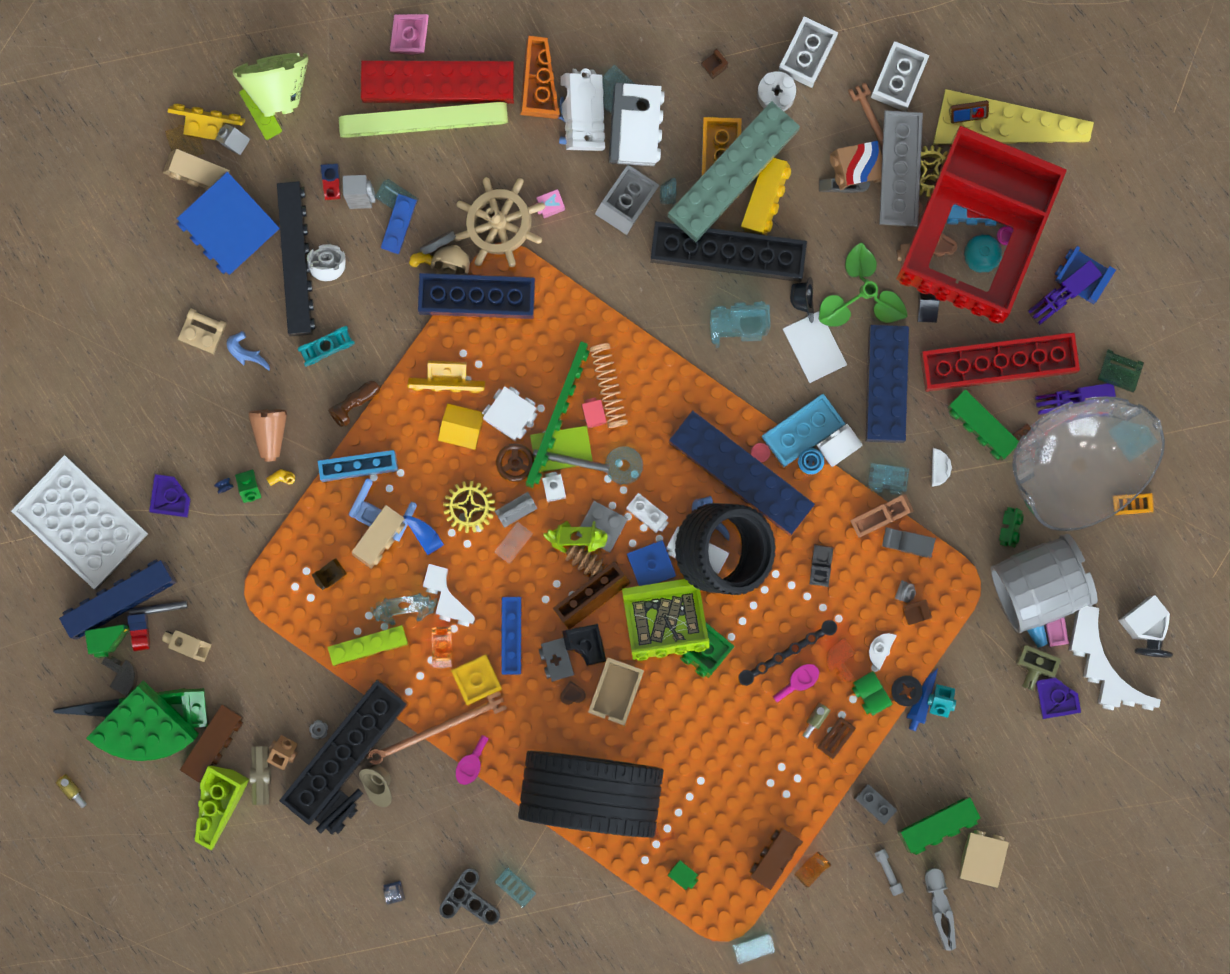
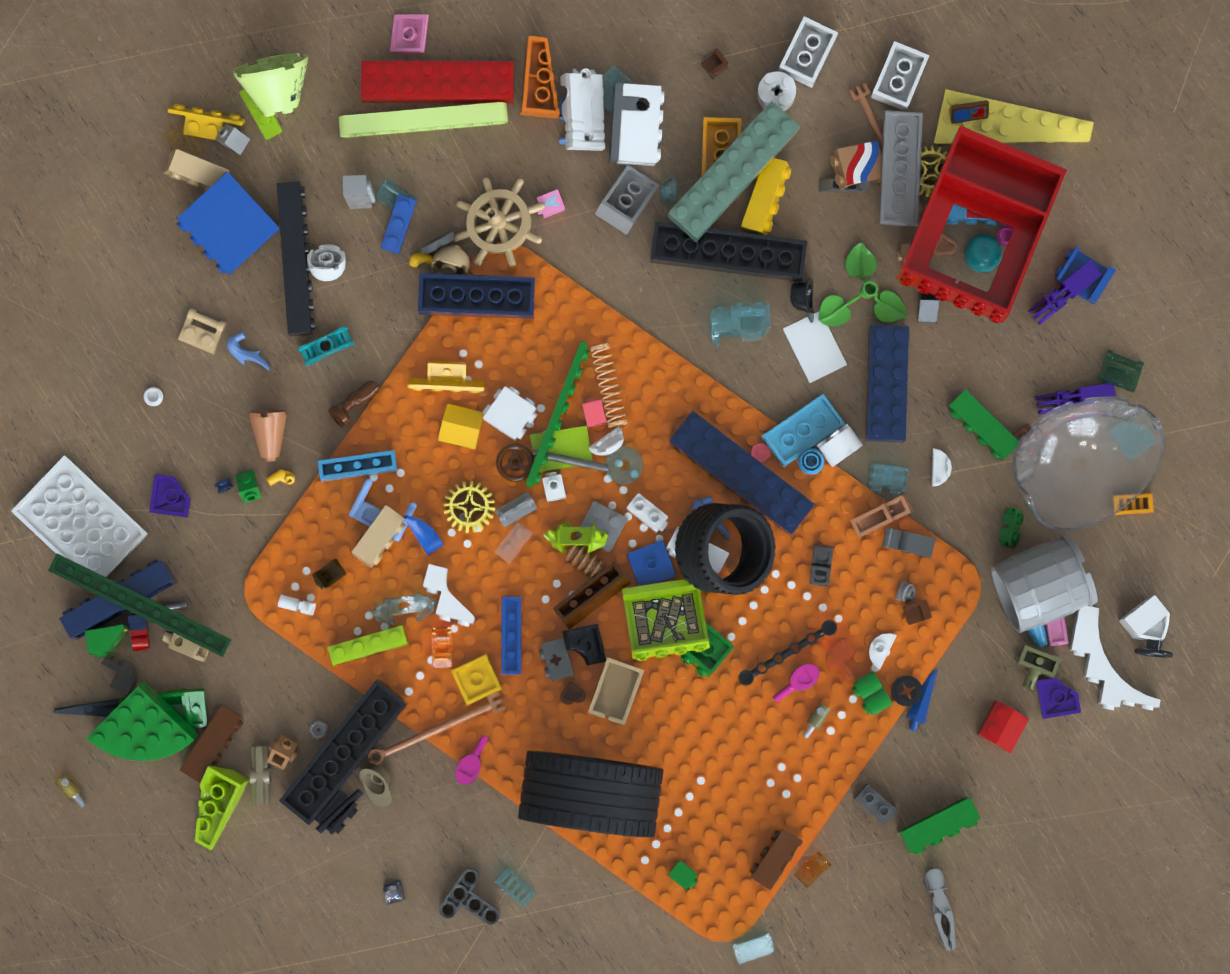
(140, 605): none -> dark green plate
(153, 396): none -> white plate
(295, 605): none -> white bar
(331, 181): leg -> none
(609, 443): none -> white plate
(846, 724): reddish brown tile -> none
(882, 857): light grey bar -> none
(942, 701): teal brick -> none
(983, 858): tan brick -> none
(1000, 362): red brick -> none
(1002, 726): none -> red slope

